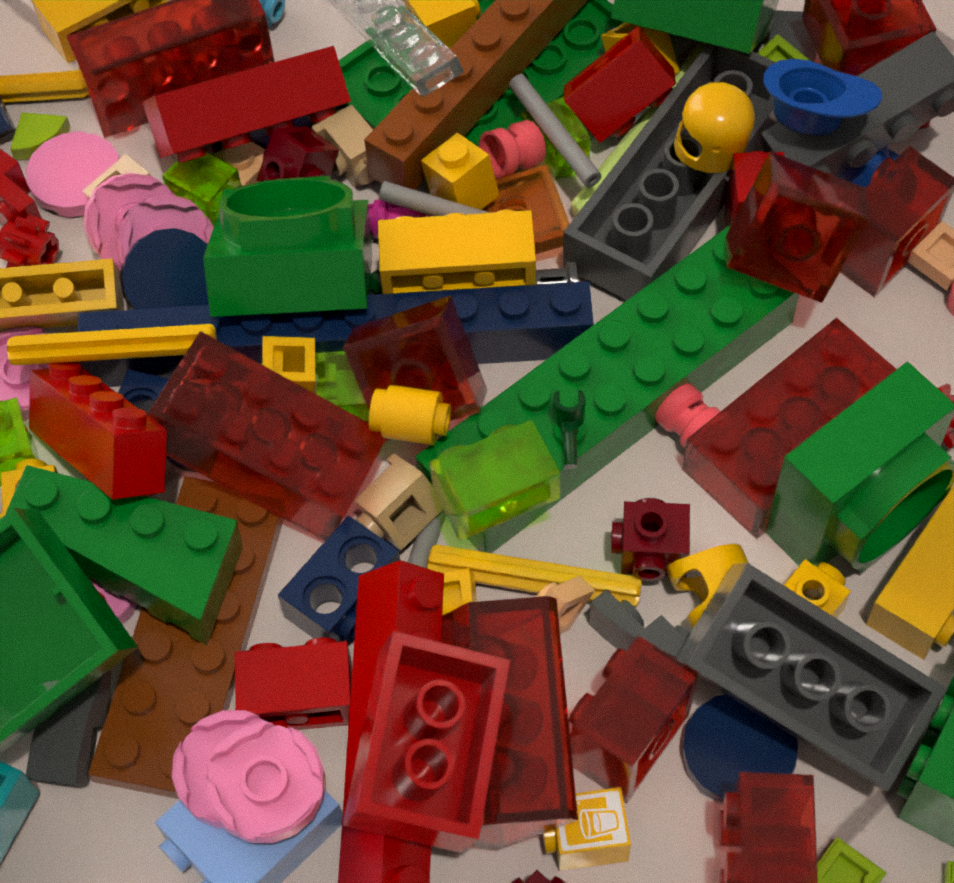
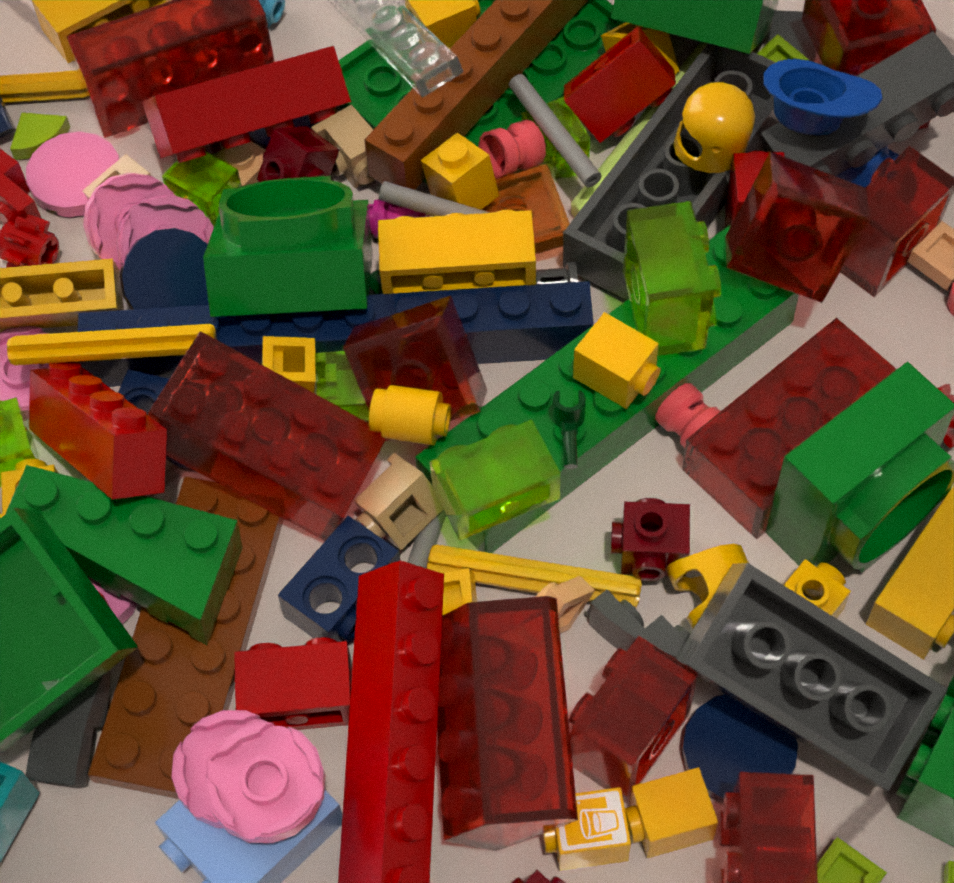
(427, 743): red brick -> none
(616, 361): none -> yellow brick
(670, 276): none -> clear neon green brick
(671, 813): none -> yellow brick

